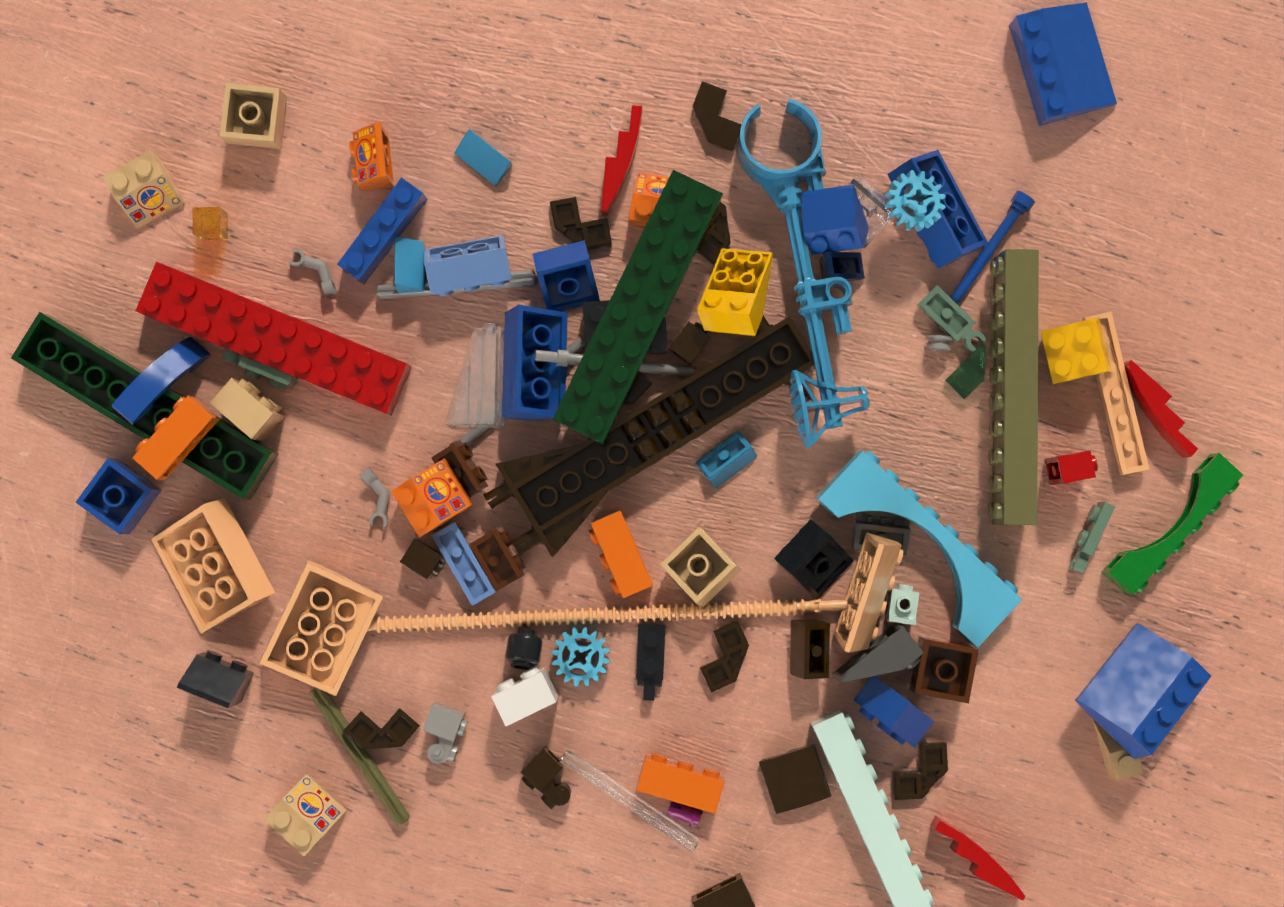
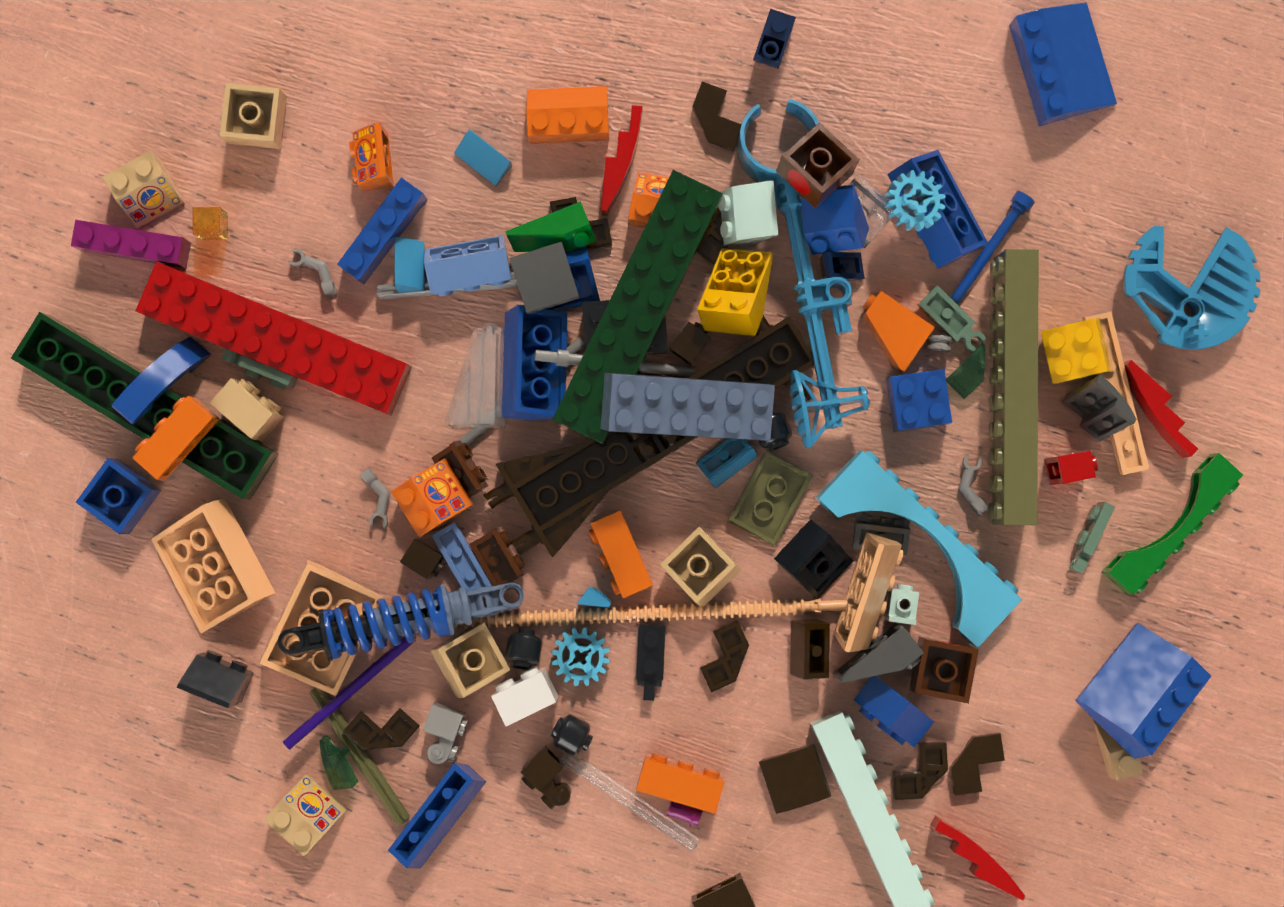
(130, 244): none -> magenta brick
(336, 765): none -> clear green slope
(346, 693): none -> dark purple piece
(399, 619): none -> piece
(437, 816): none -> blue brick
(470, 660): none -> tan slope
(544, 278): none -> dark grey slope
(565, 226): none -> green slope
(567, 115): none -> orange slope
(571, 734): none -> black head
(594, 597): none -> dark azure slope
(687, 407): none -> sand blue brick
(748, 214): none -> light aqua slope
(770, 498): none -> olive tile
(774, 38): none -> dark blue slope
(779, 432): none -> black head
(817, 165): none -> reddish brown brick
(896, 329): none -> orange slope
(919, 400): none -> blue brick
(965, 768): none -> dark brown tile
(976, 502): none -> light grey arm
(1101, 408): none -> dark grey slope
(1218, 296): none -> dark azure piece

